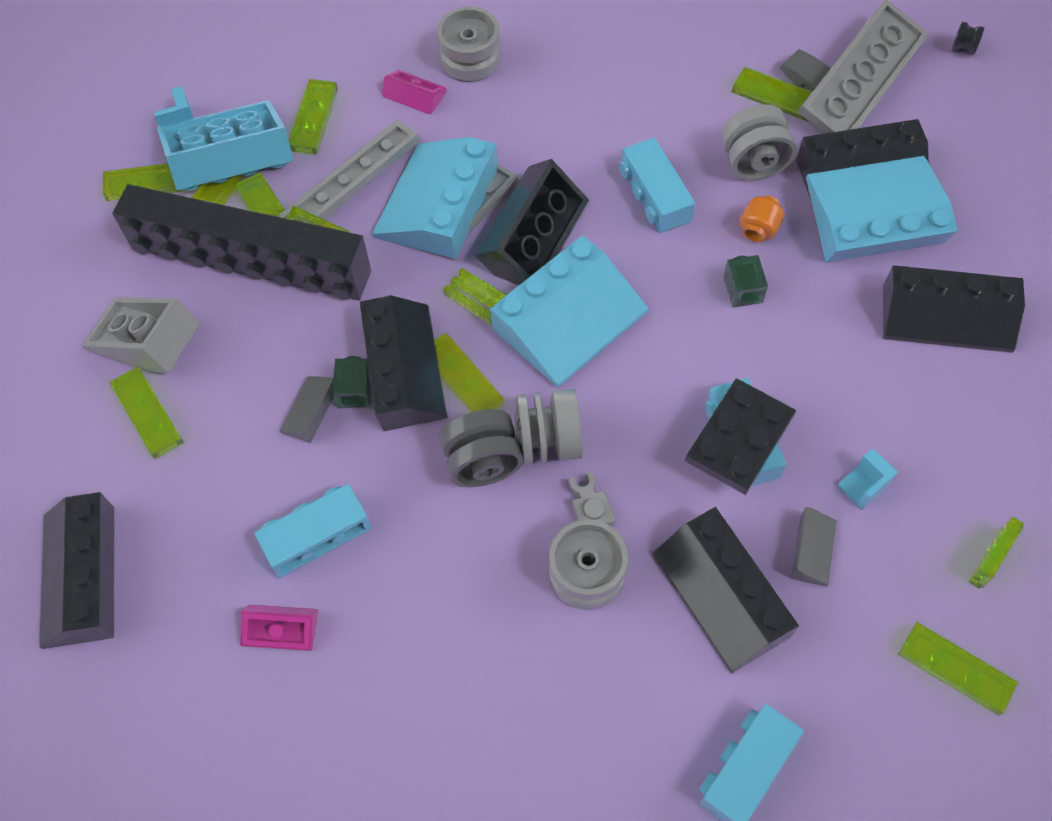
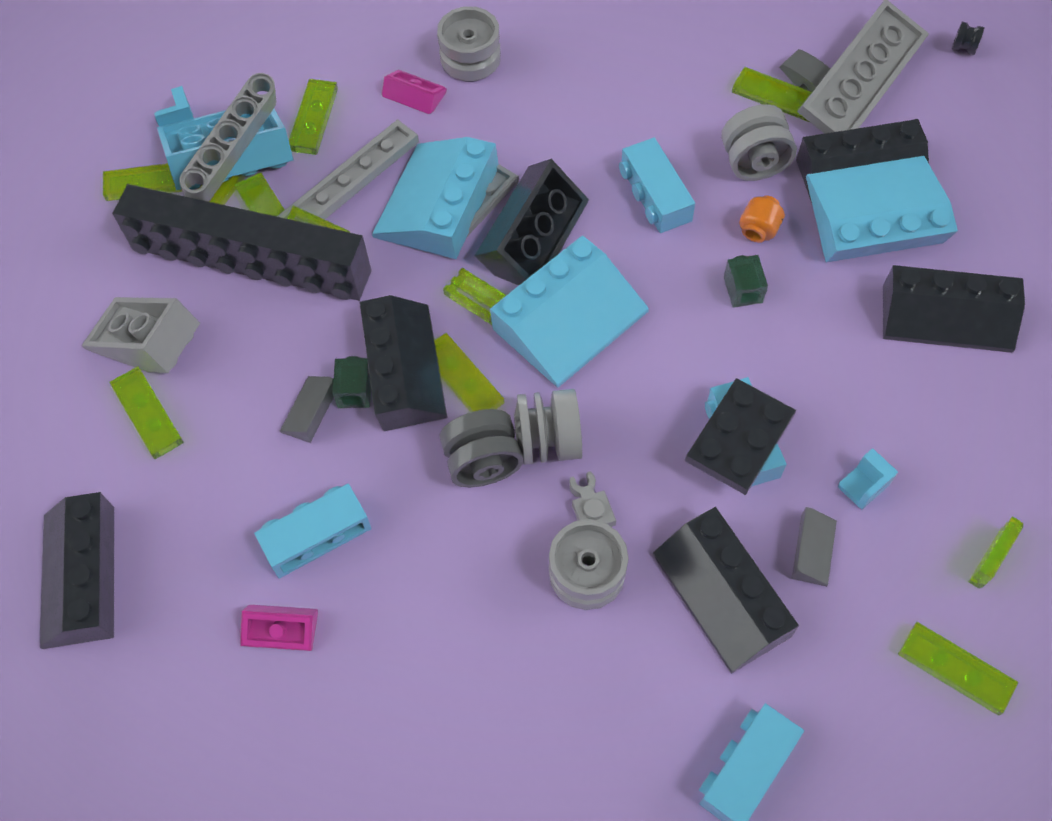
(229, 126): none -> light grey beam

